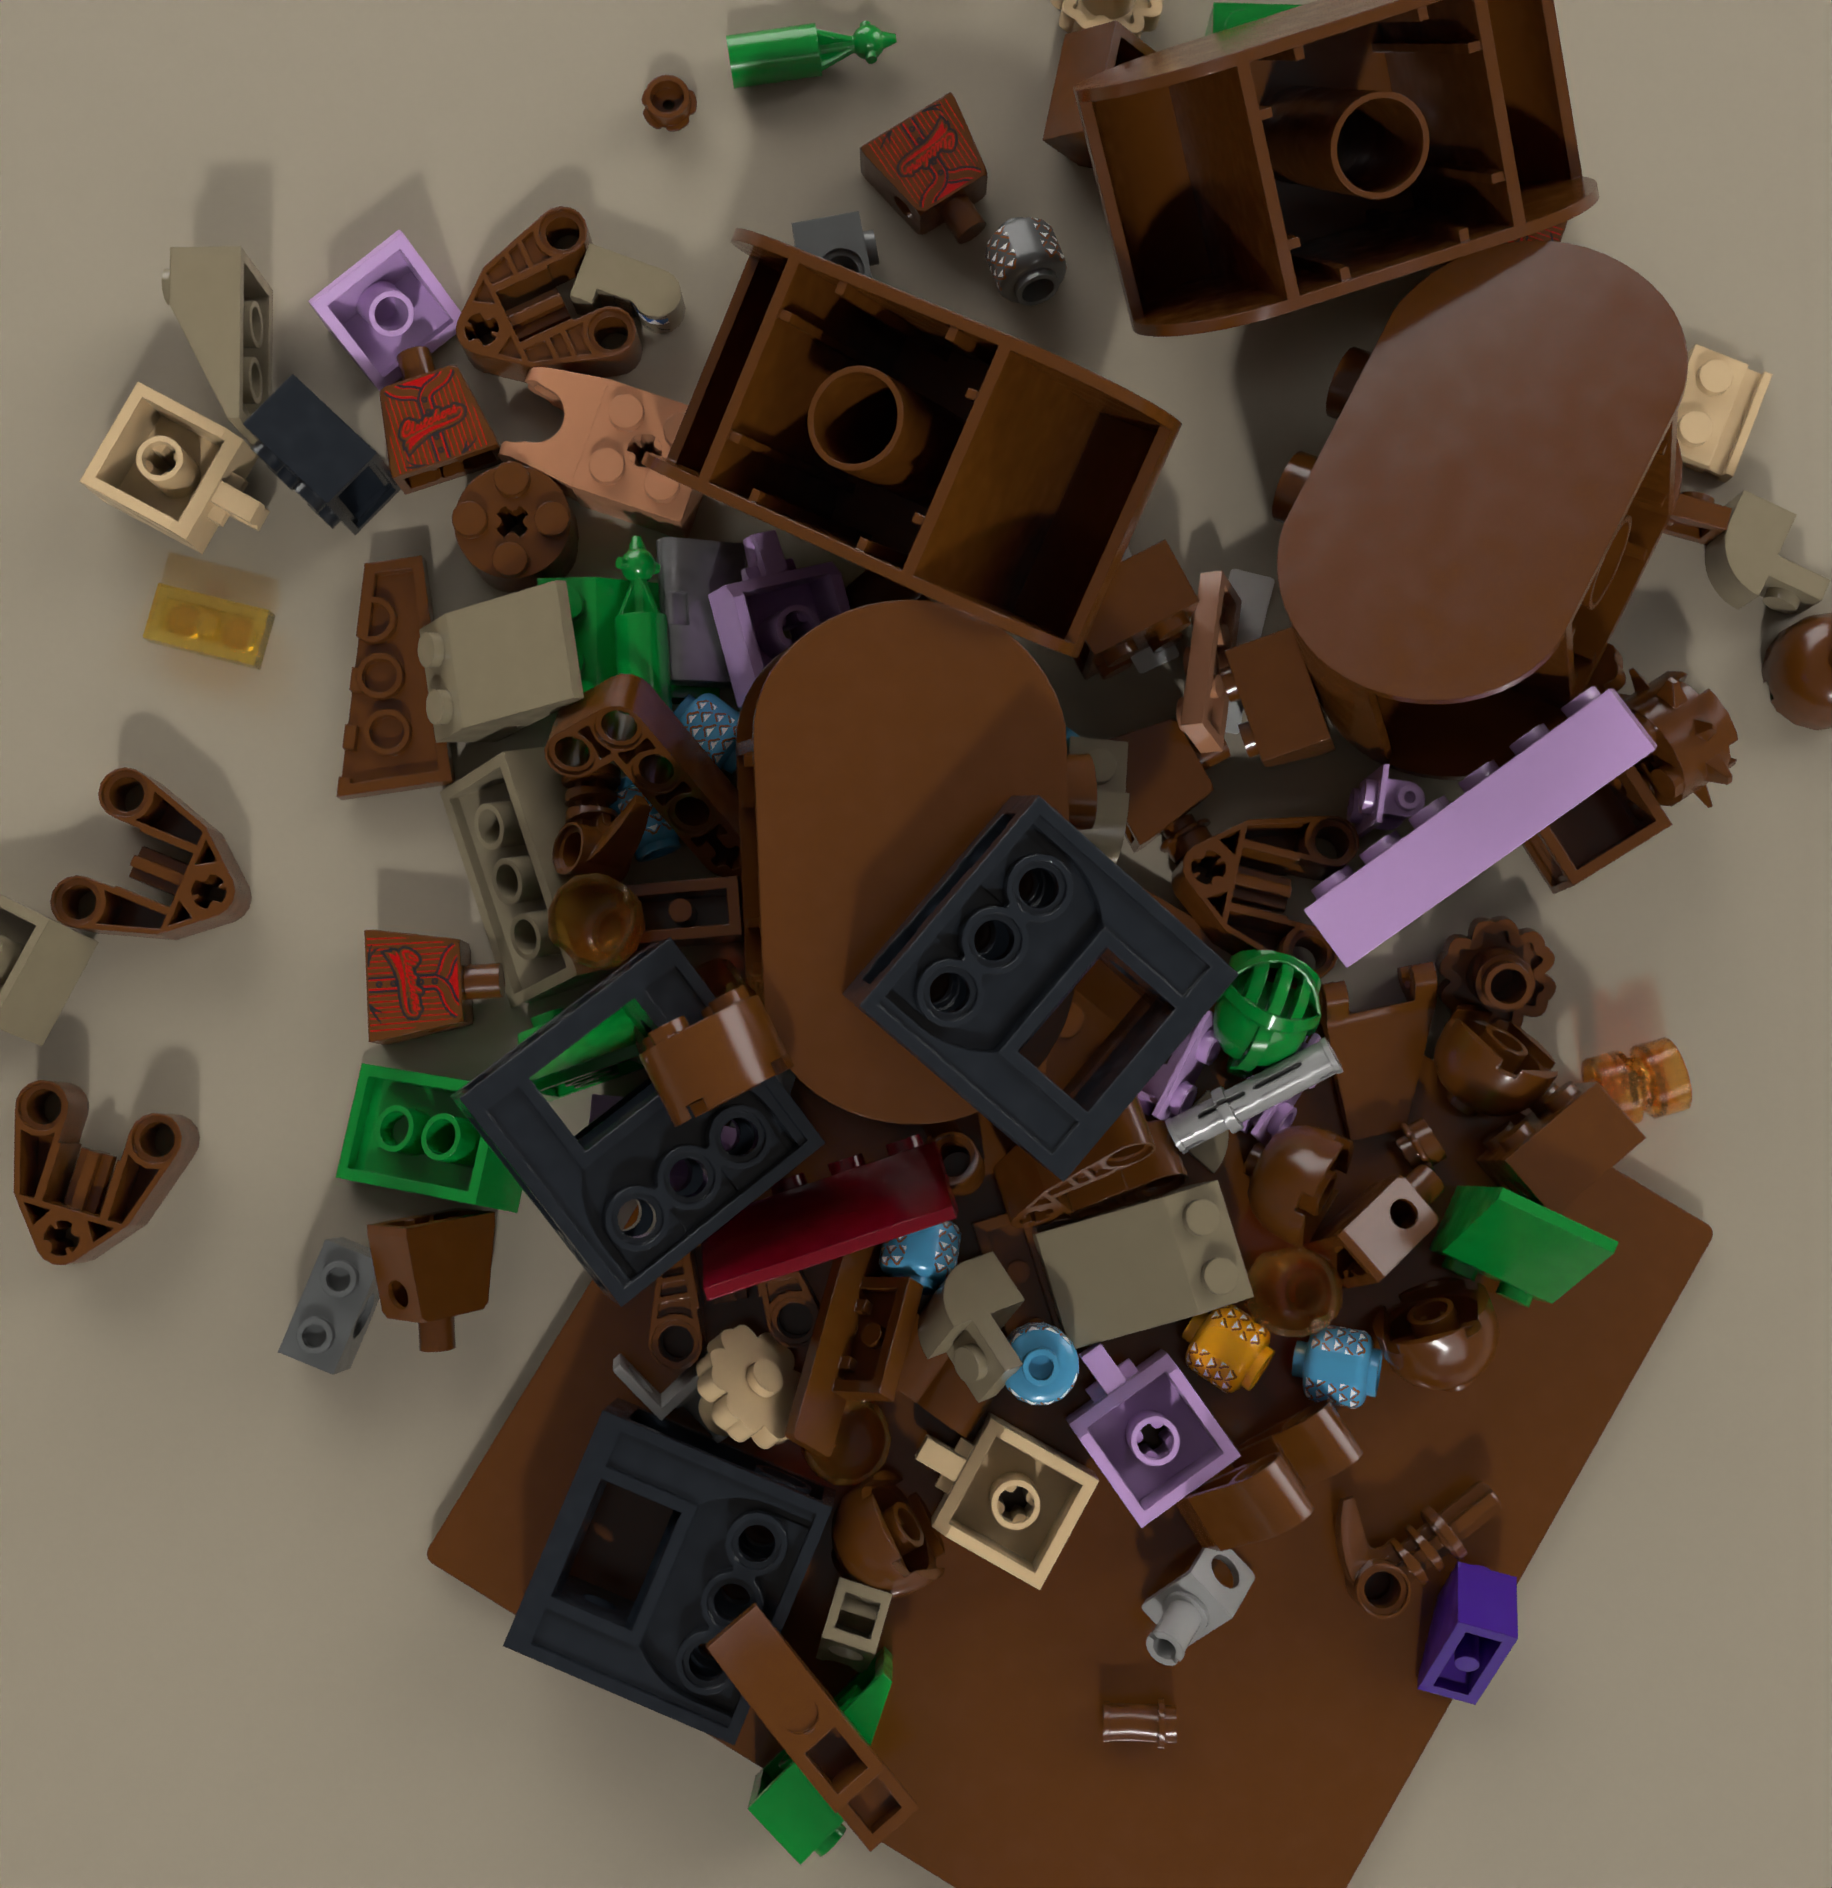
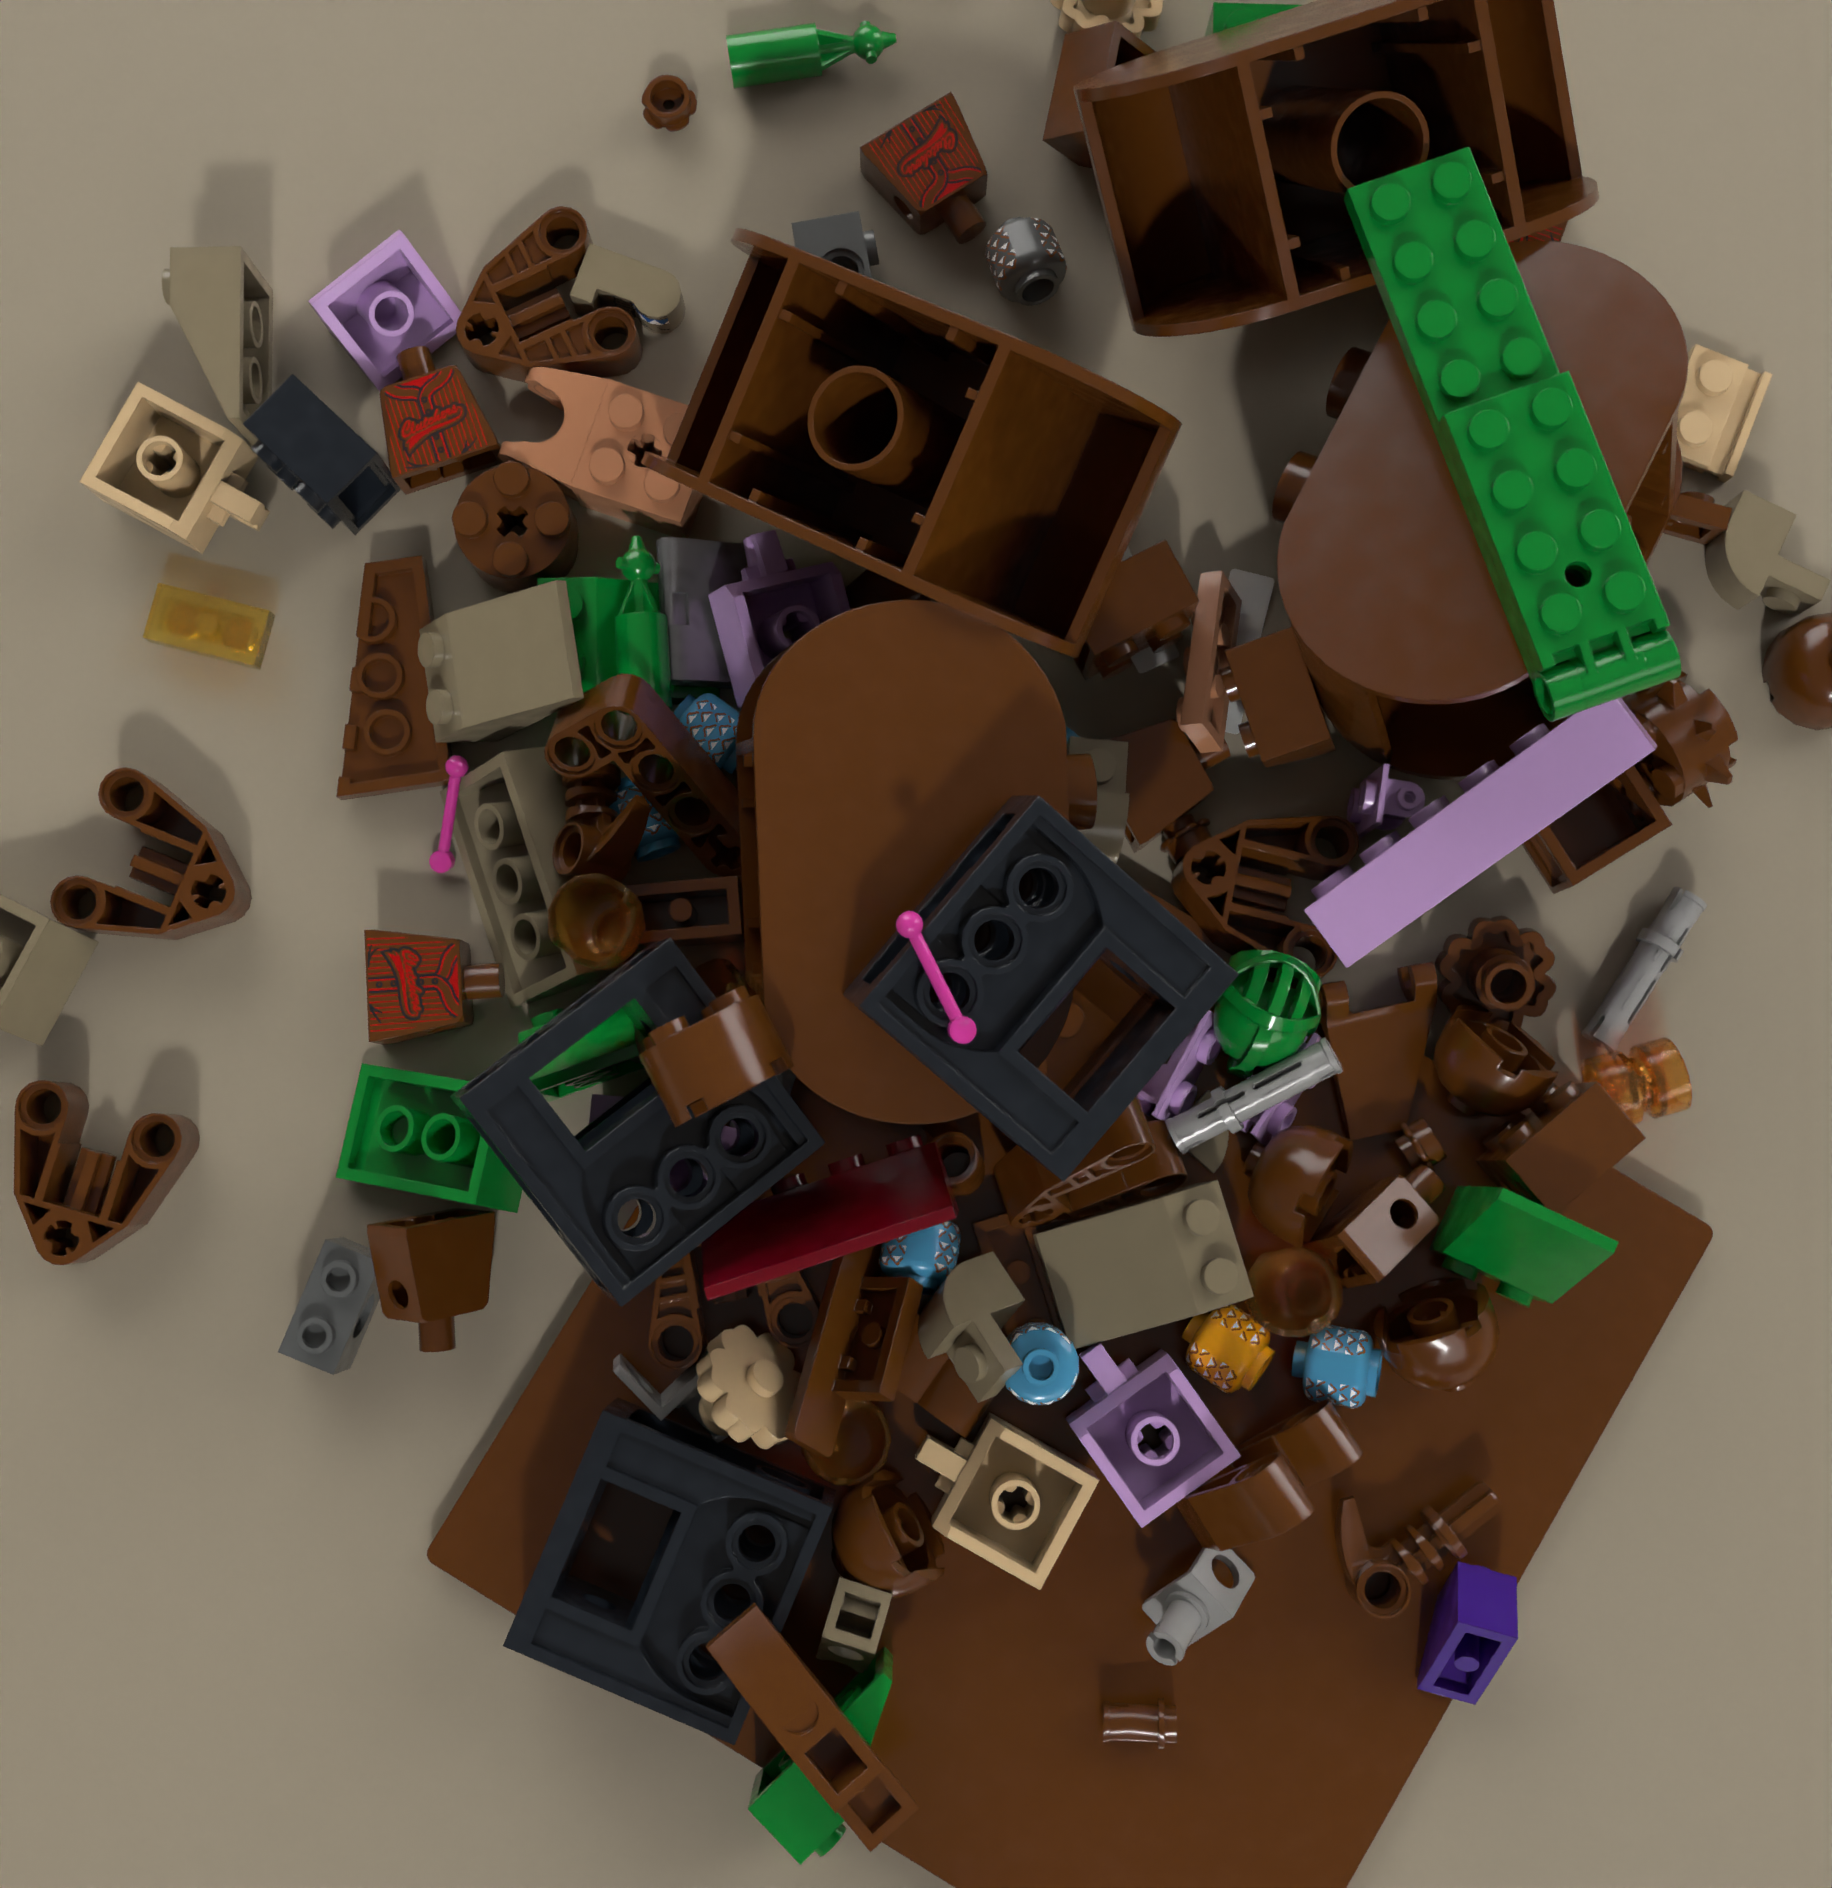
(443, 859): none -> dark pink hinge
(960, 1027): none -> dark pink hinge
(1513, 438): none -> green hinge
(1652, 956): none -> light grey pin

